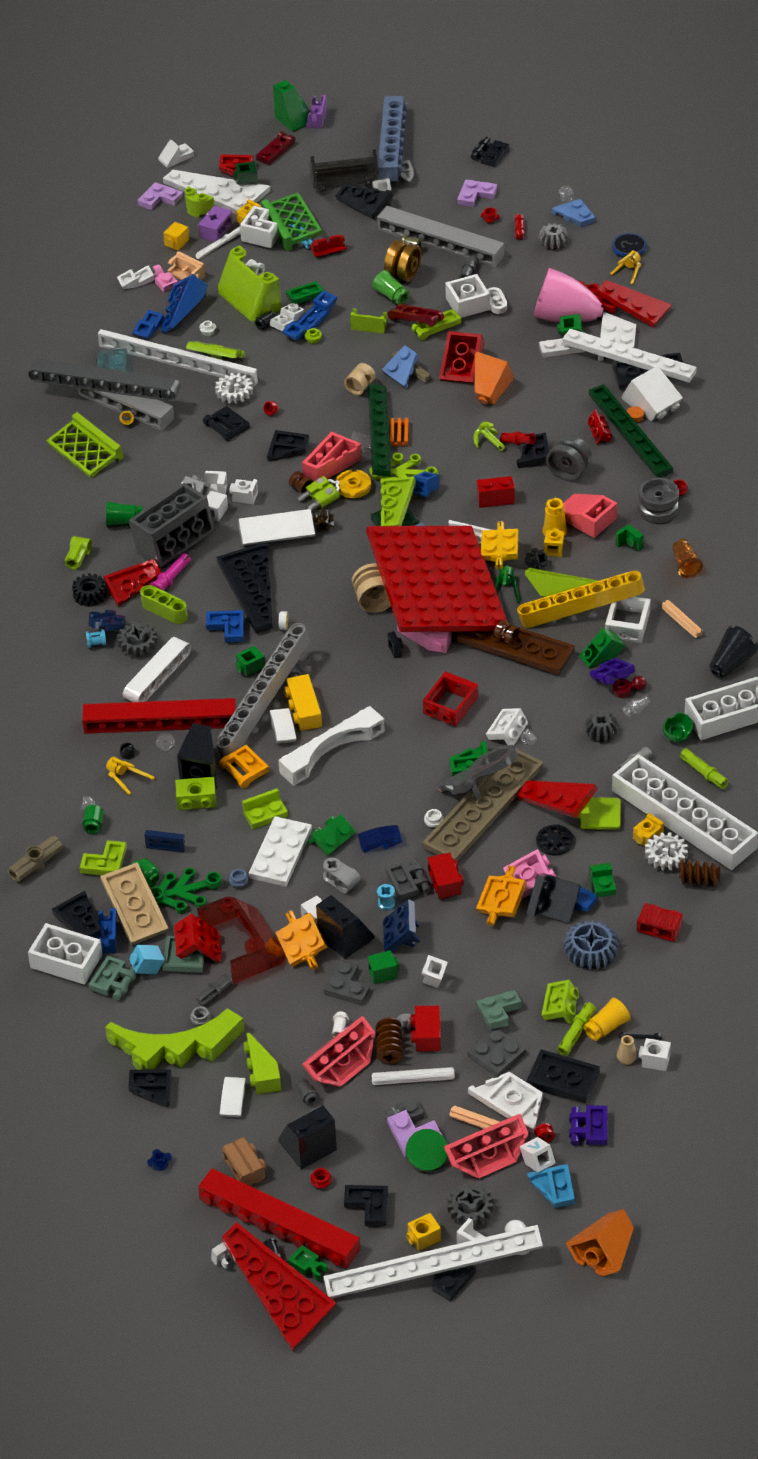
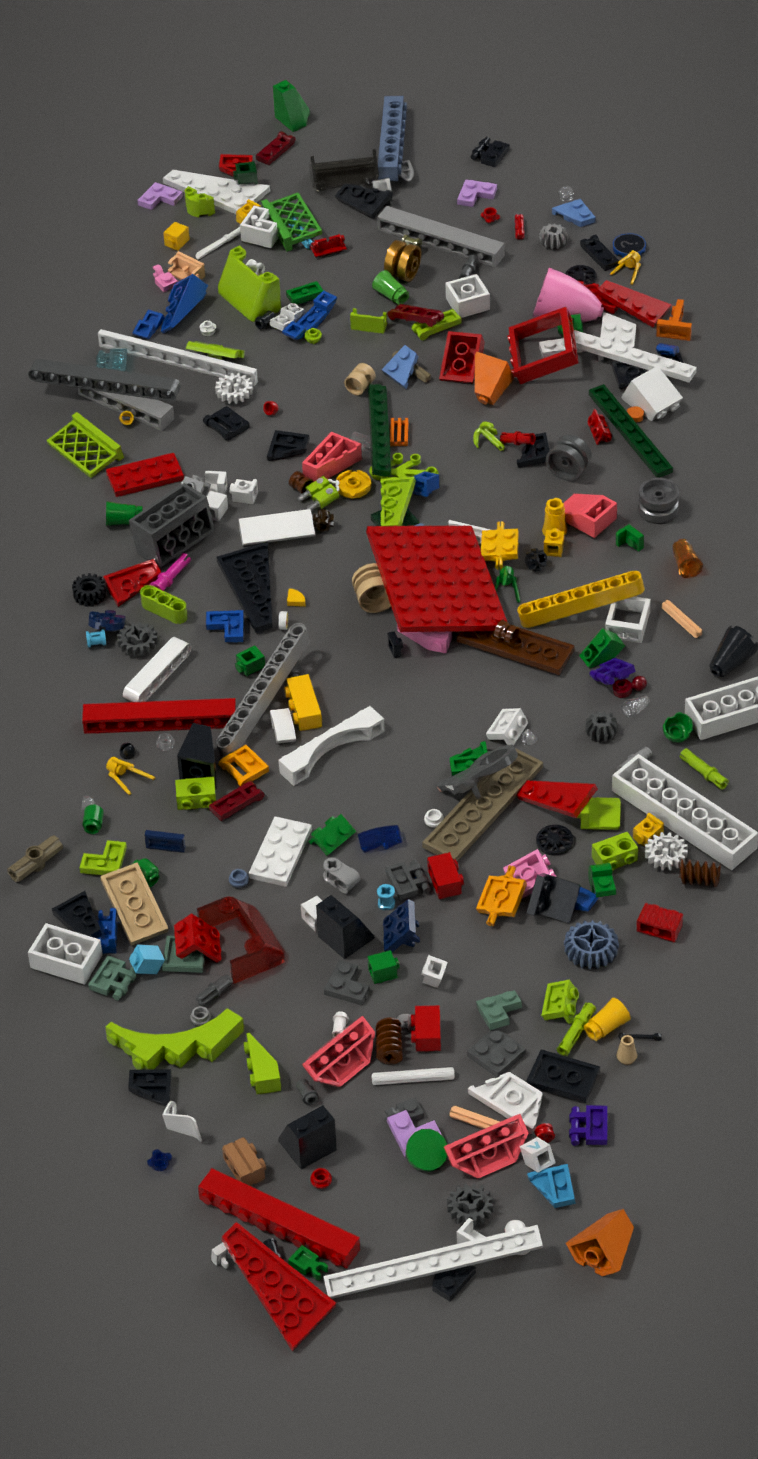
(78, 549): lime piece -> none
(139, 278): white slope -> none
(144, 474): none -> red plate
(175, 154): white slope -> none
(180, 1123): none -> white piece
(181, 890): green plant -> none
(215, 224): medium lavender brick -> none
(232, 1097): white slope -> none
(236, 800): none -> dark red plate
(263, 808): lime bracket -> none
(295, 598): none -> yellow tile
(301, 940): light orange plate -> none
(317, 113): medium lavender hinge -> none
(372, 1198): black plate -> none
(423, 1232): yellow brick -> none
(449, 683): red window -> none
(495, 491): red brick -> none
(497, 301): white plate -> none
(551, 363): none -> red window
(551, 583): lime wedge -> none
(582, 275): none -> black wheel
(599, 253): none -> black plate
(615, 850): none -> lime brick
(655, 1054): white brick -> none
(666, 349): none -> blue slope
(674, 327): none -> orange bracket
(682, 486): red plate -> none

